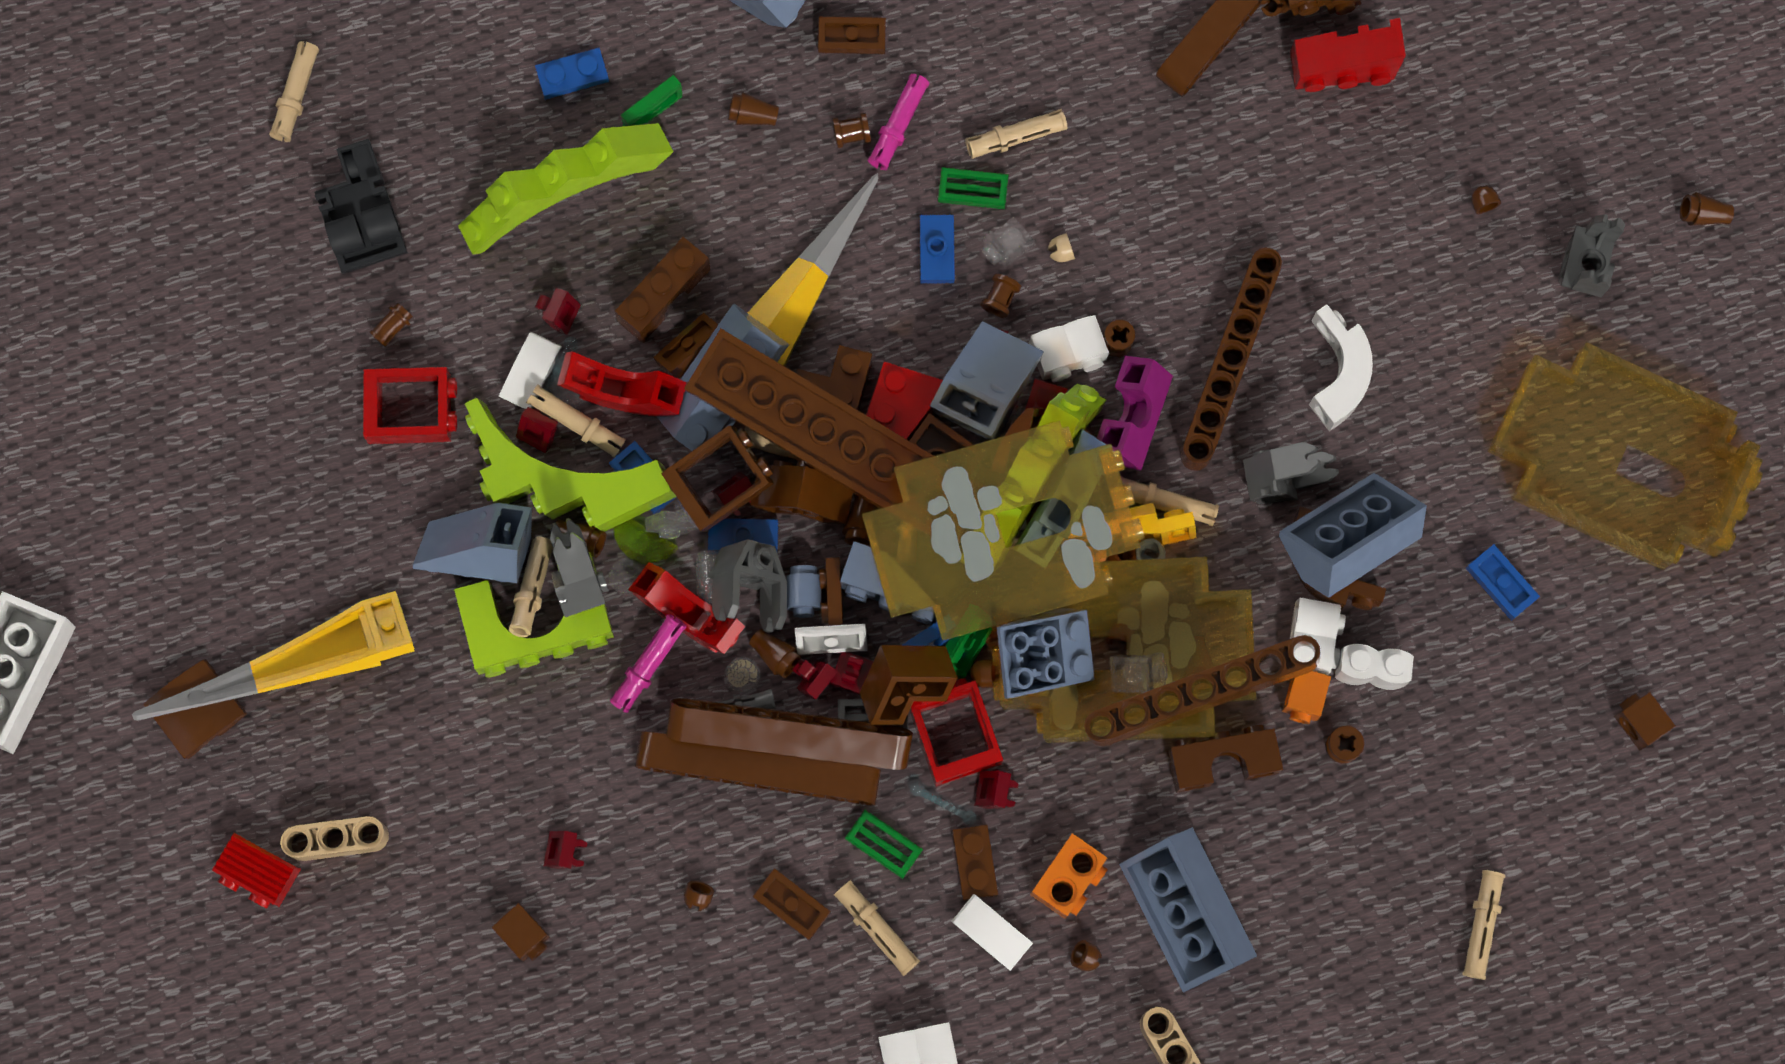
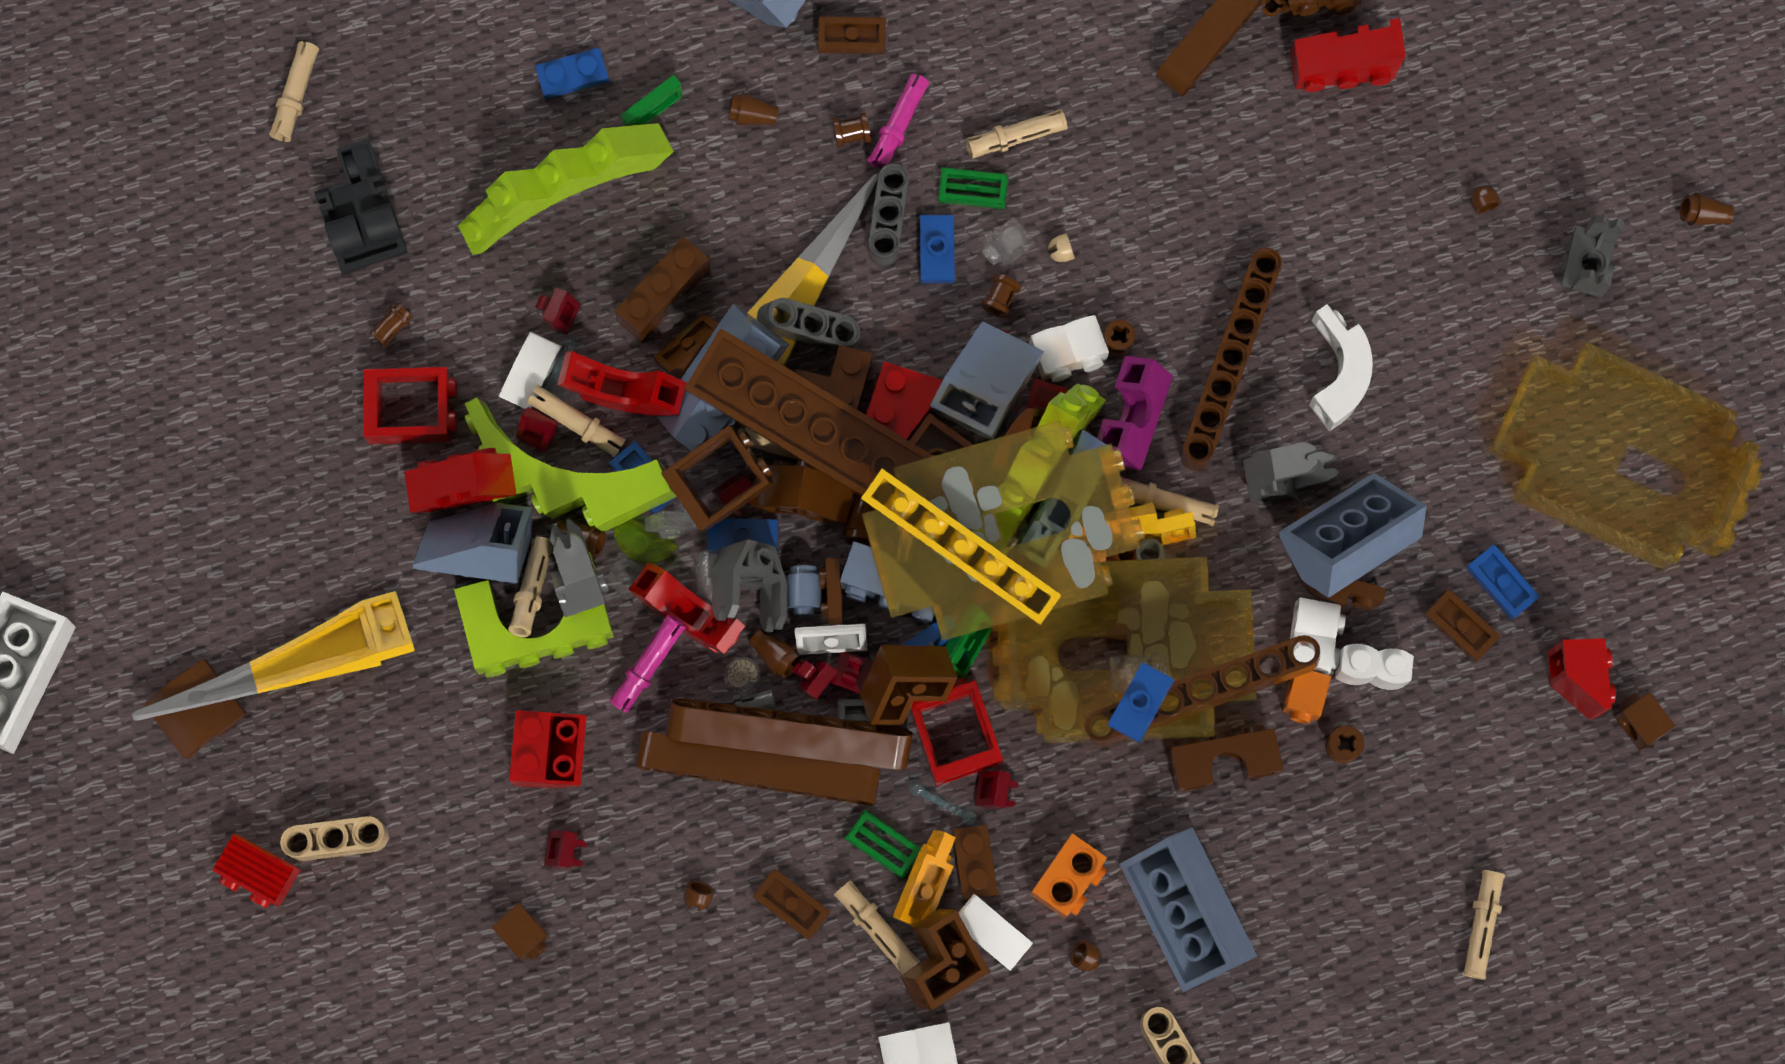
(460, 481): none -> red wedge
(547, 749): none -> red slope
(823, 323): none -> dark grey beam
(893, 200): none -> dark grey beam
(926, 879): none -> light orange hinge
(951, 964): none -> reddish brown brick
(961, 546): none -> yellow brick
(984, 673): reddish brown hinge -> none
(1045, 652): sand blue slope -> none
(1140, 702): none -> blue plate
(1462, 625): none -> reddish brown plate
(1582, 676): none -> red slope

